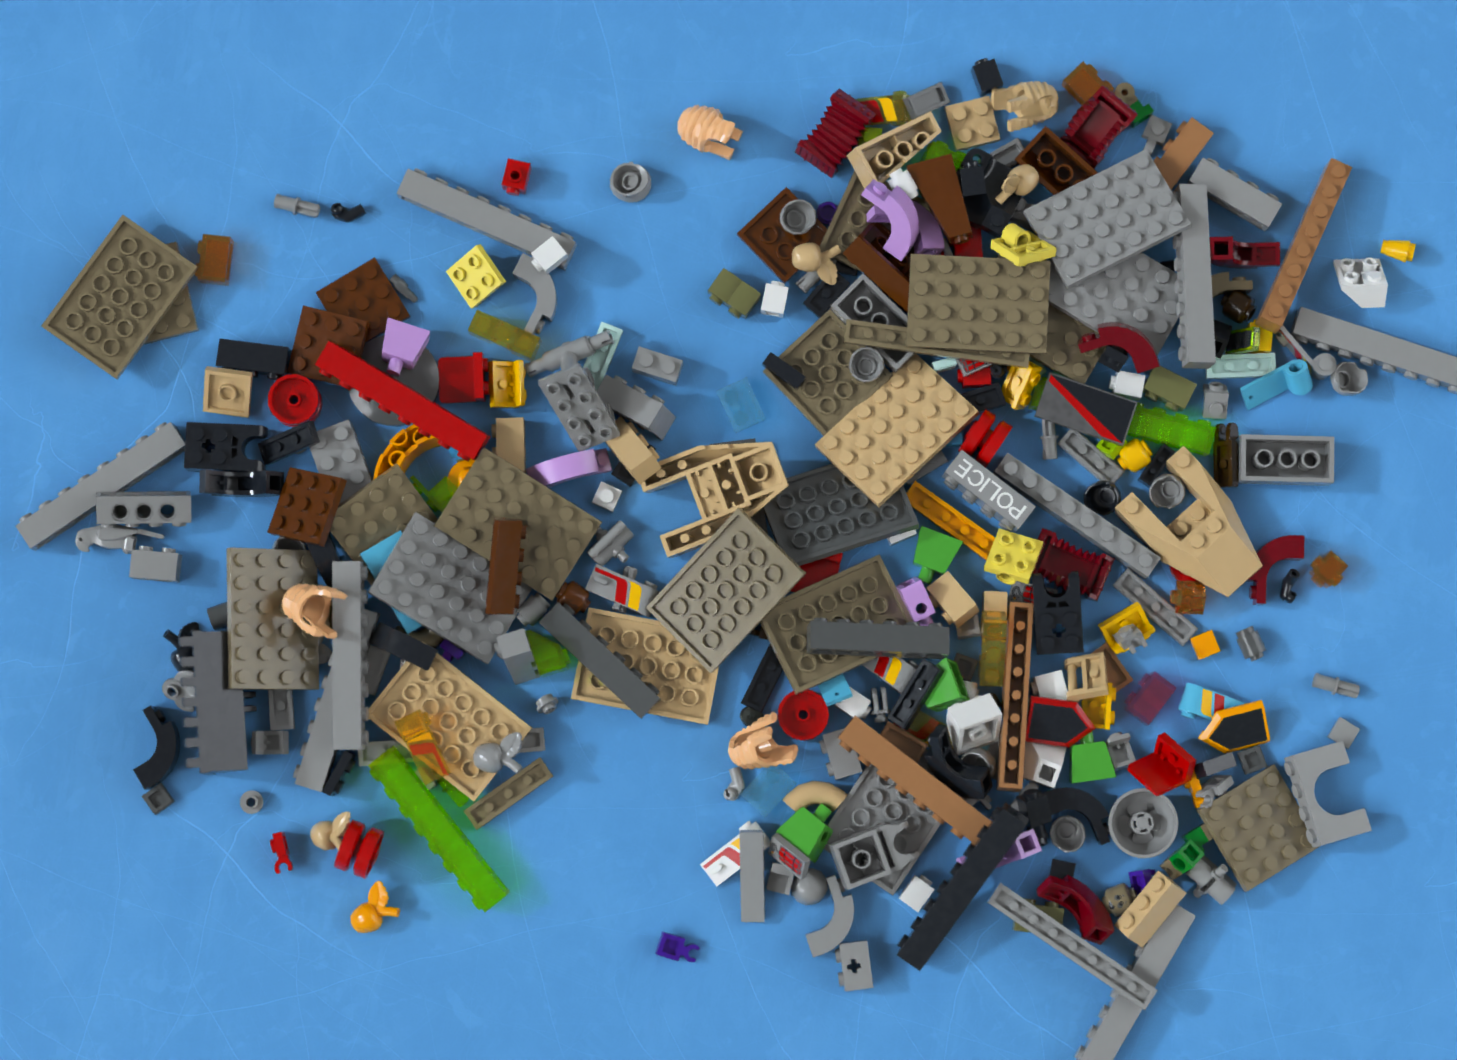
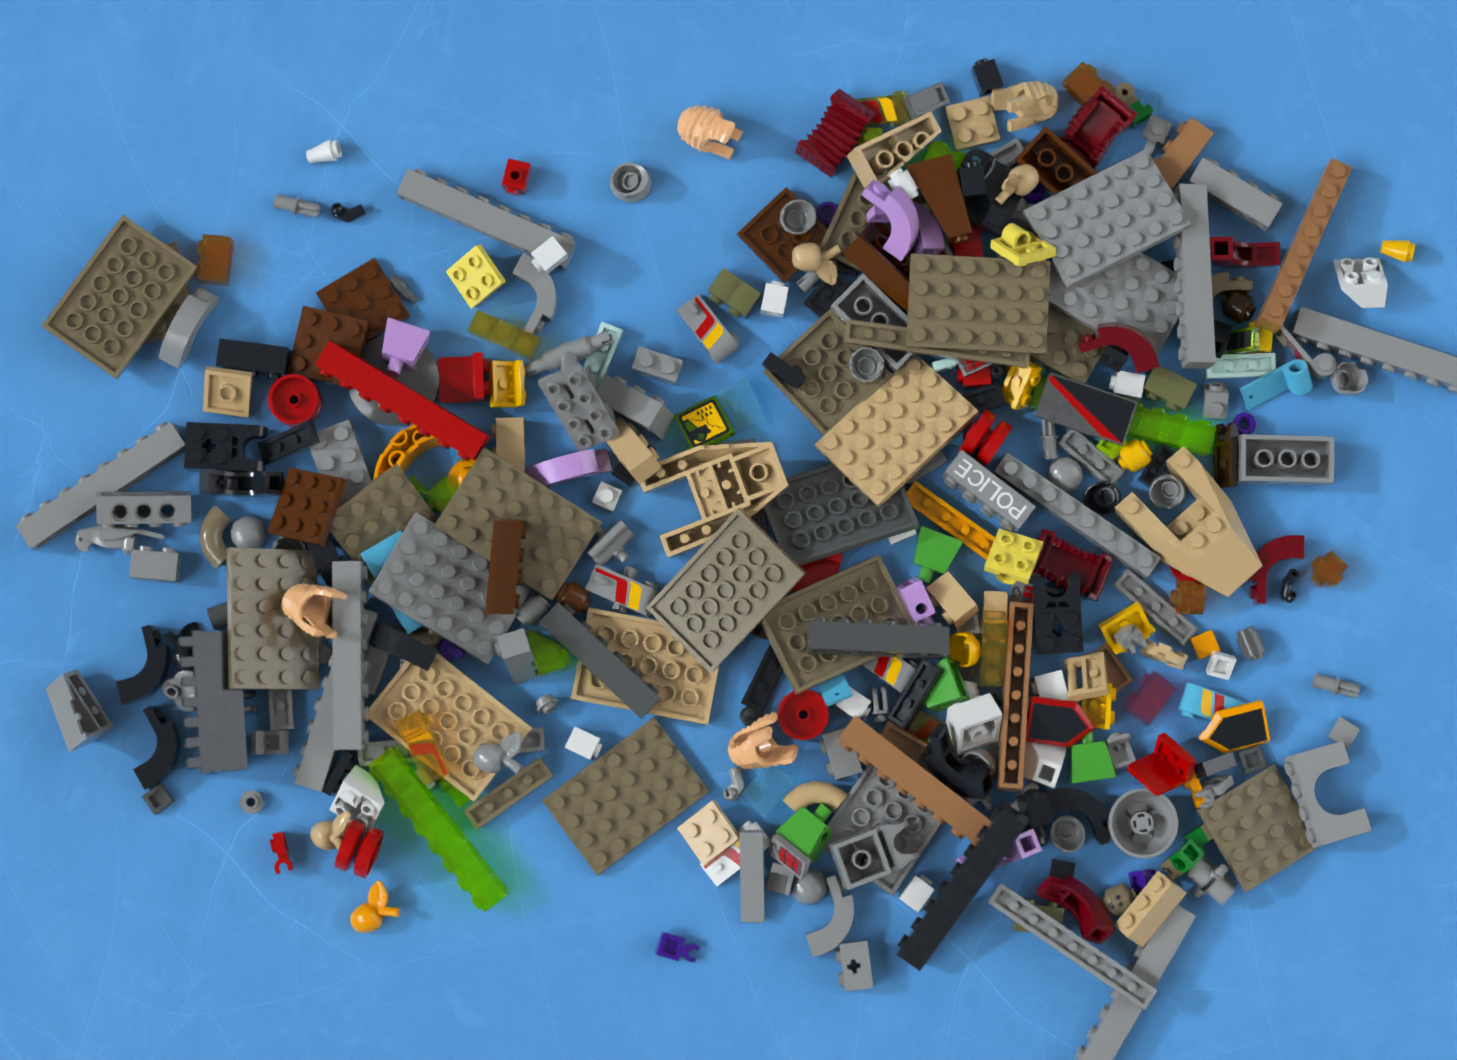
(77, 710): none -> light grey wedge
(153, 673): none -> black arch
(185, 325): none -> light grey arch
(212, 537): none -> dark tan cylinder
(248, 533): none -> light grey hair
(324, 152): none -> white cone
(360, 797): none -> white slope
(584, 743): none -> white brick
(625, 796): none -> dark tan plate
(704, 423): none -> tile
(709, 329): none -> light grey door
(709, 833): none -> tan plate
(964, 648): none -> yellow hair
(1037, 194): none -> dark purple plate
(1065, 473): none -> light grey hair
(1164, 654): none -> tan plate
(1220, 665): none -> white plate
(1250, 421): none -> dark purple plate

